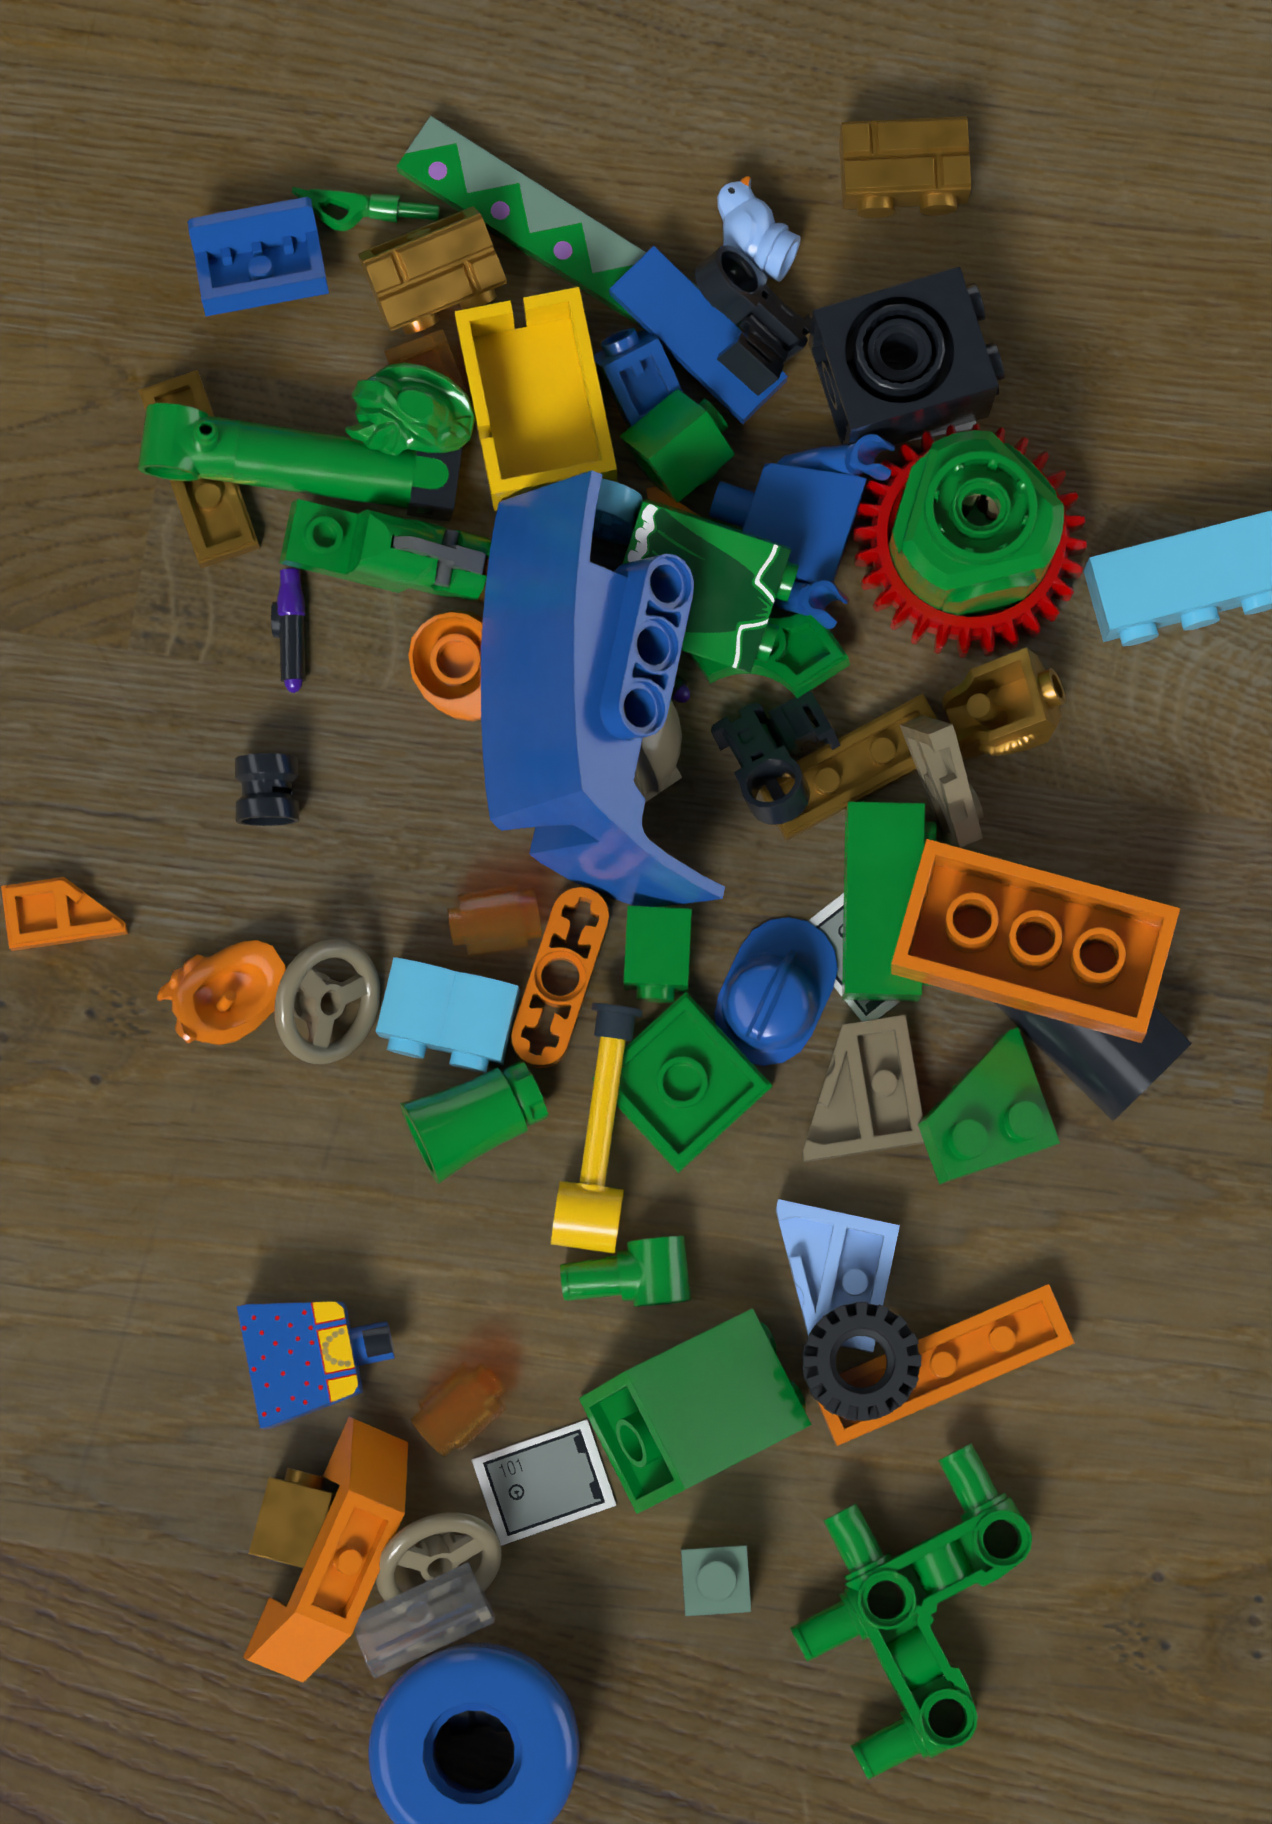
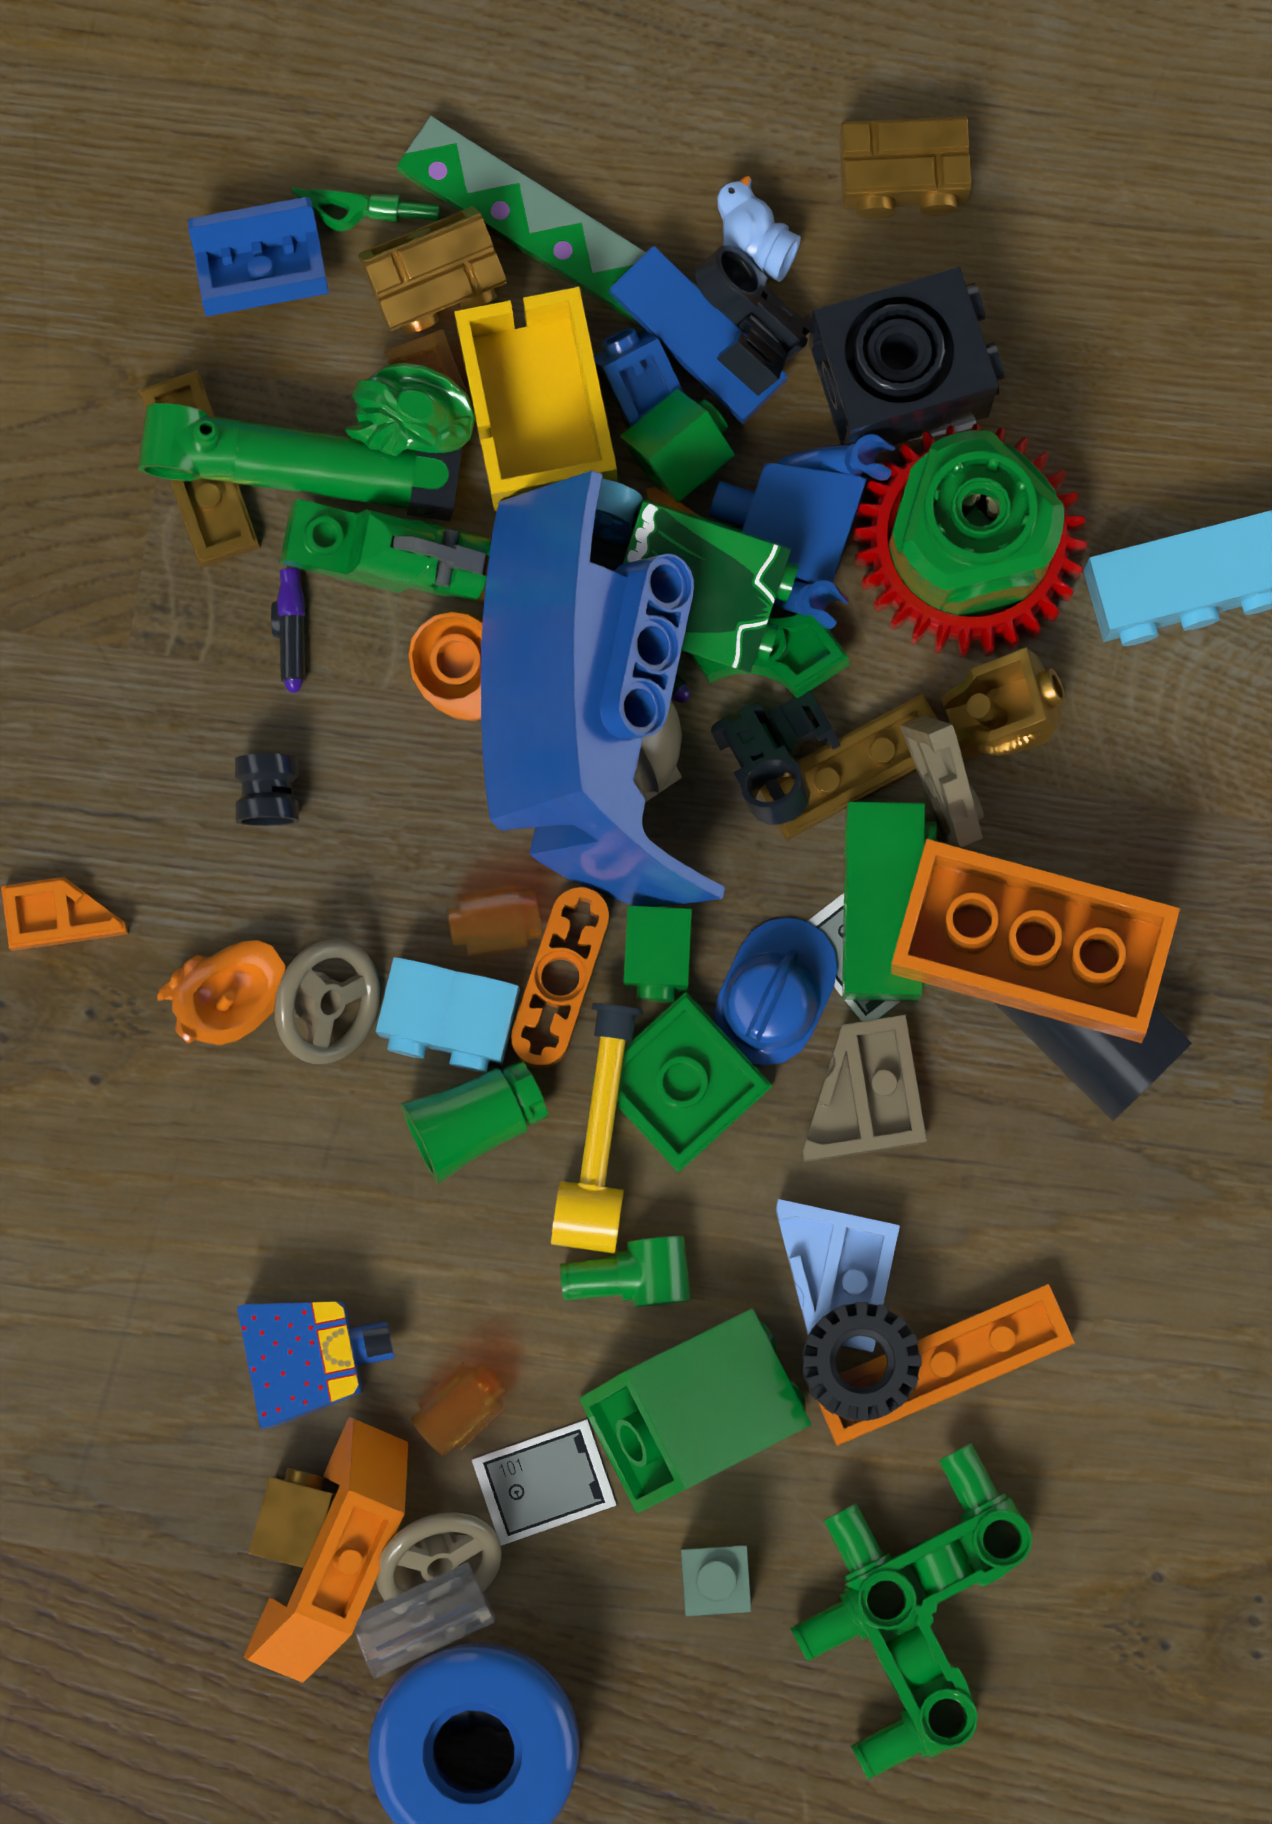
(989, 1114): green wing -> none

